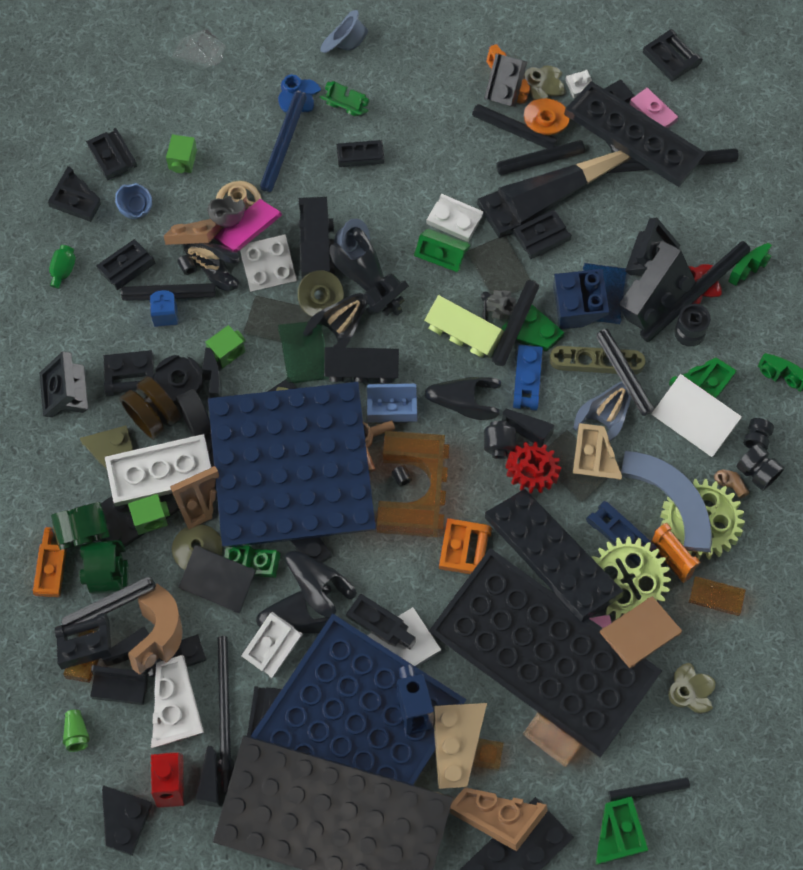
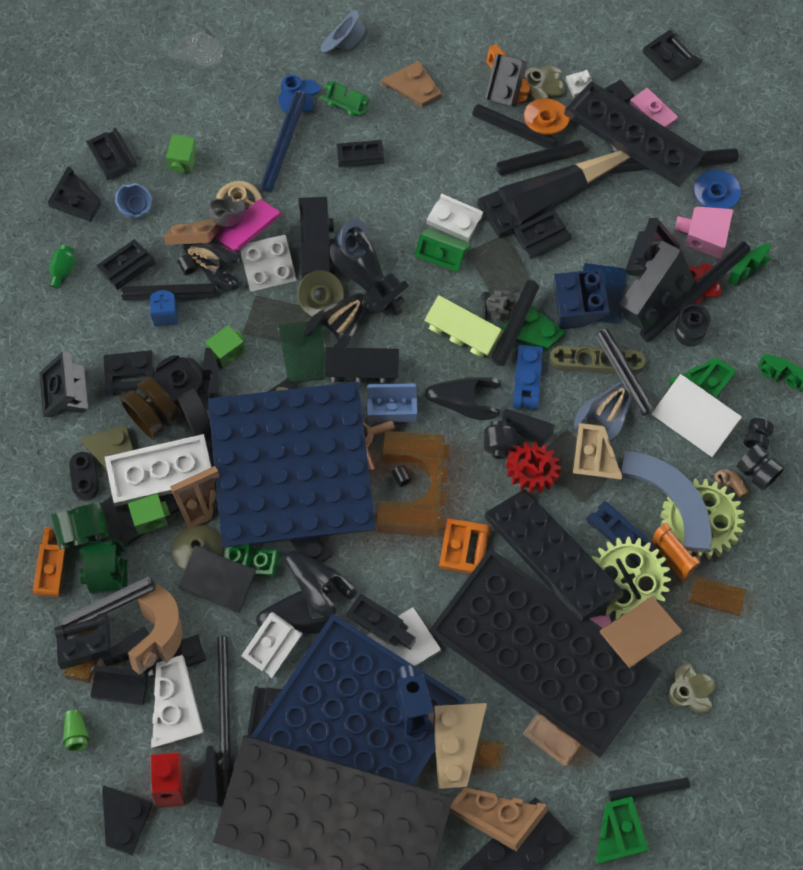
(83, 474): none -> black plate
(413, 84): none -> medium nougat wing
(706, 229): none -> bright pink torso
(717, 182): none -> blue dish

